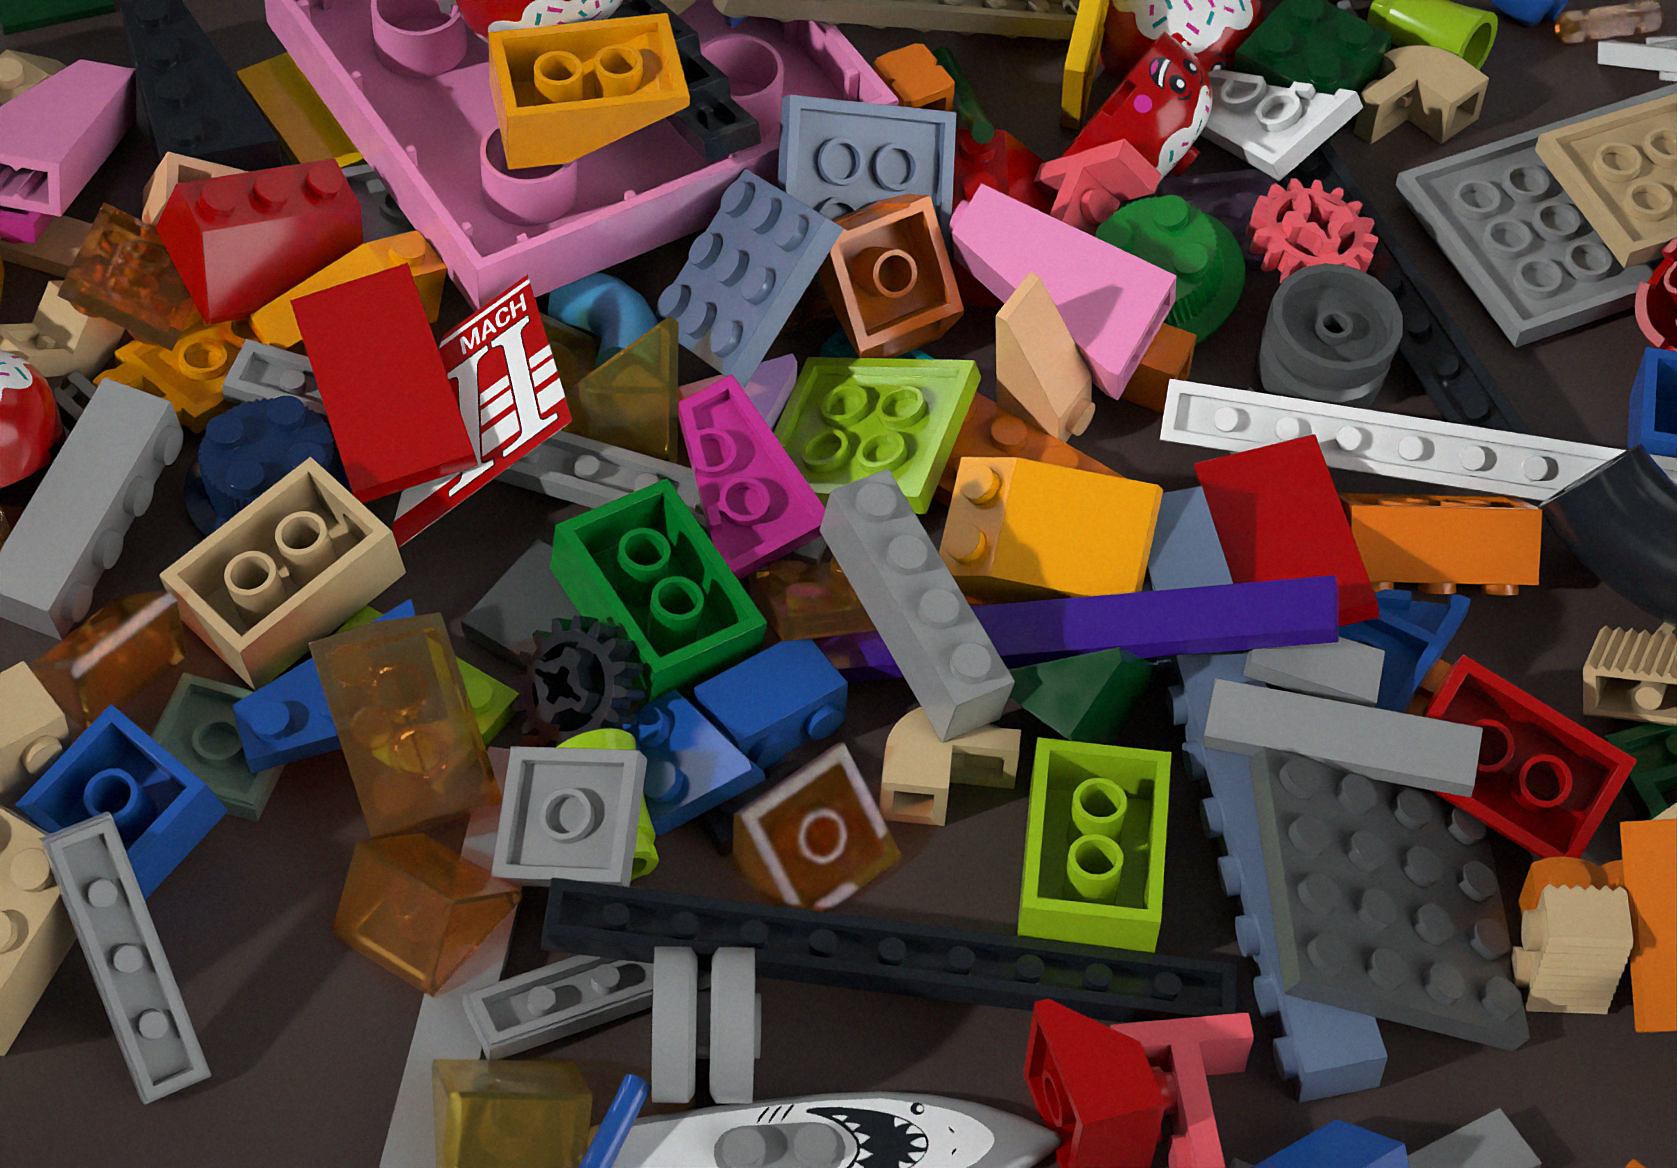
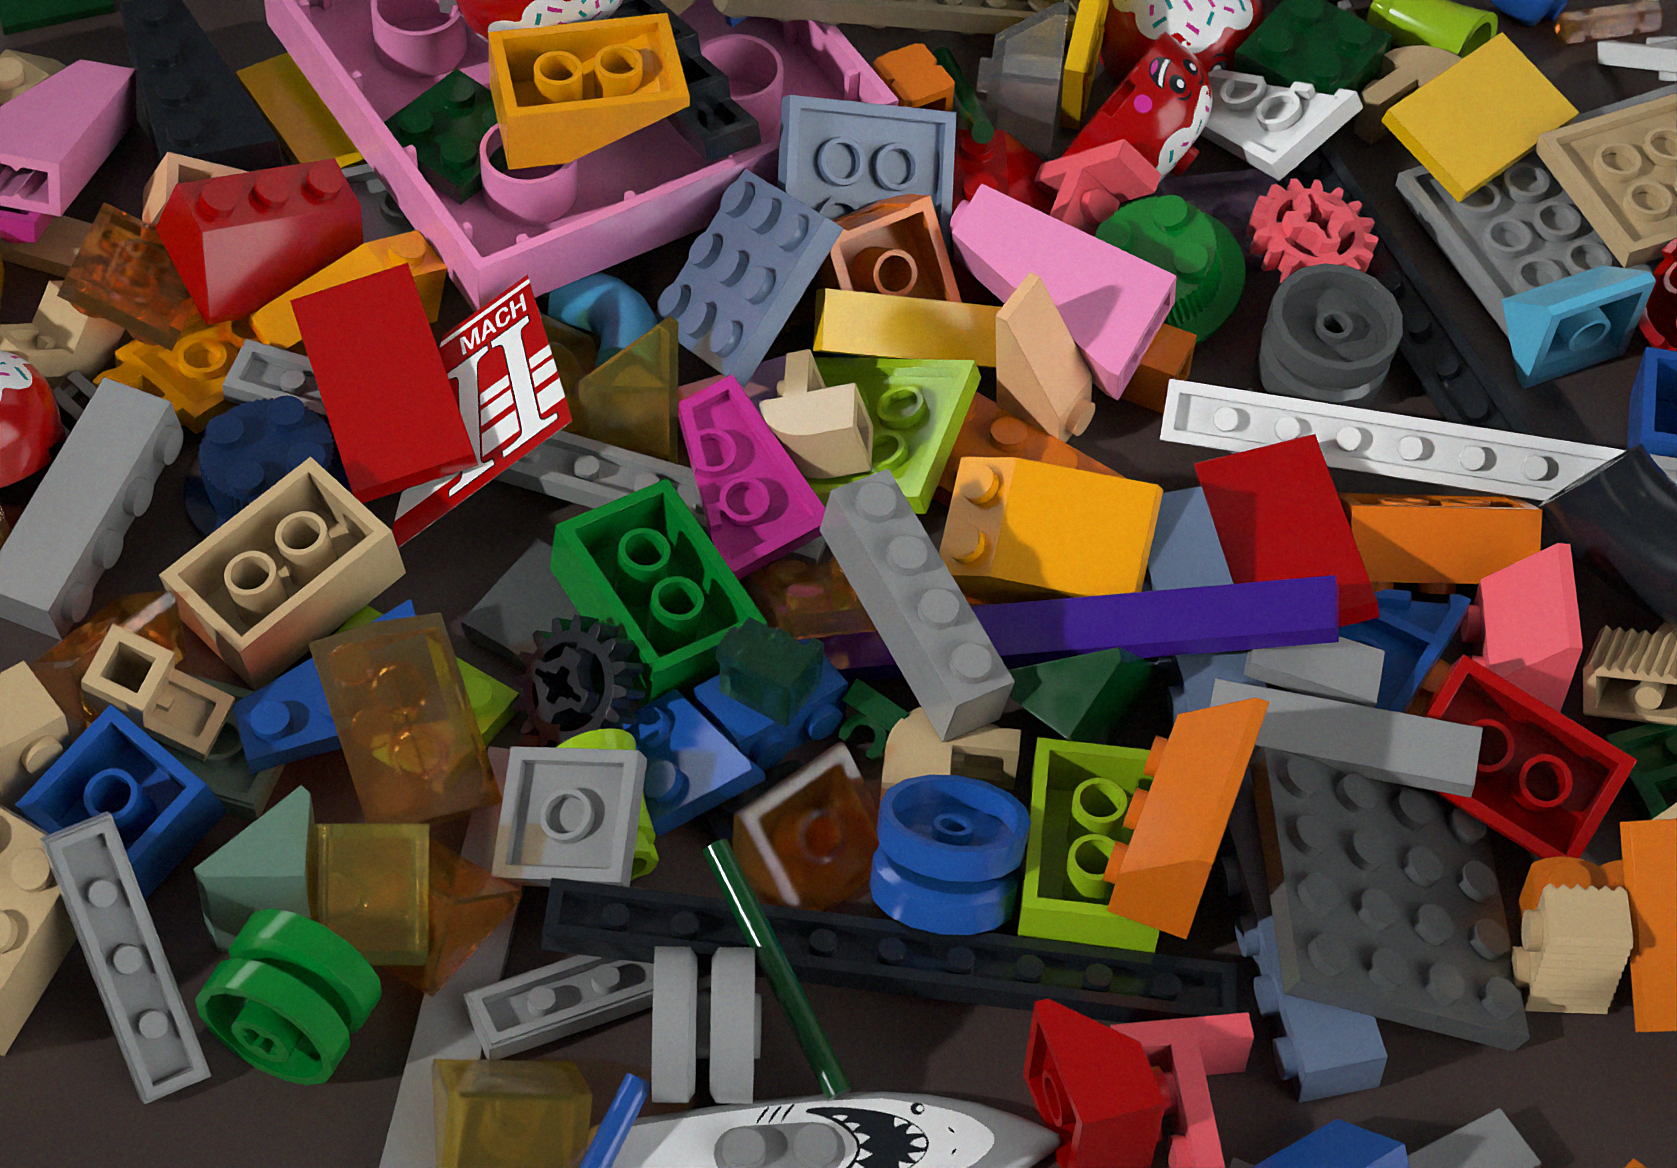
(154, 695): none -> tan brick
(260, 870): none -> sand green slope
(289, 996): none -> green wheel
(374, 888): none -> clear yellow slope
(447, 134): none -> dark green plate
(769, 669): none -> clear green brick
(777, 970): none -> dark green bar
(819, 426): none -> tan brick
(876, 714): none -> dark green tile
(904, 327): none -> yellow tile
(949, 854): none -> blue wheel
(1026, 78): none -> clear slope
(1182, 815): none -> orange slope
(1479, 116): none -> yellow tile
(1529, 624): none -> coral slope
(1575, 321): none -> medium azure slope

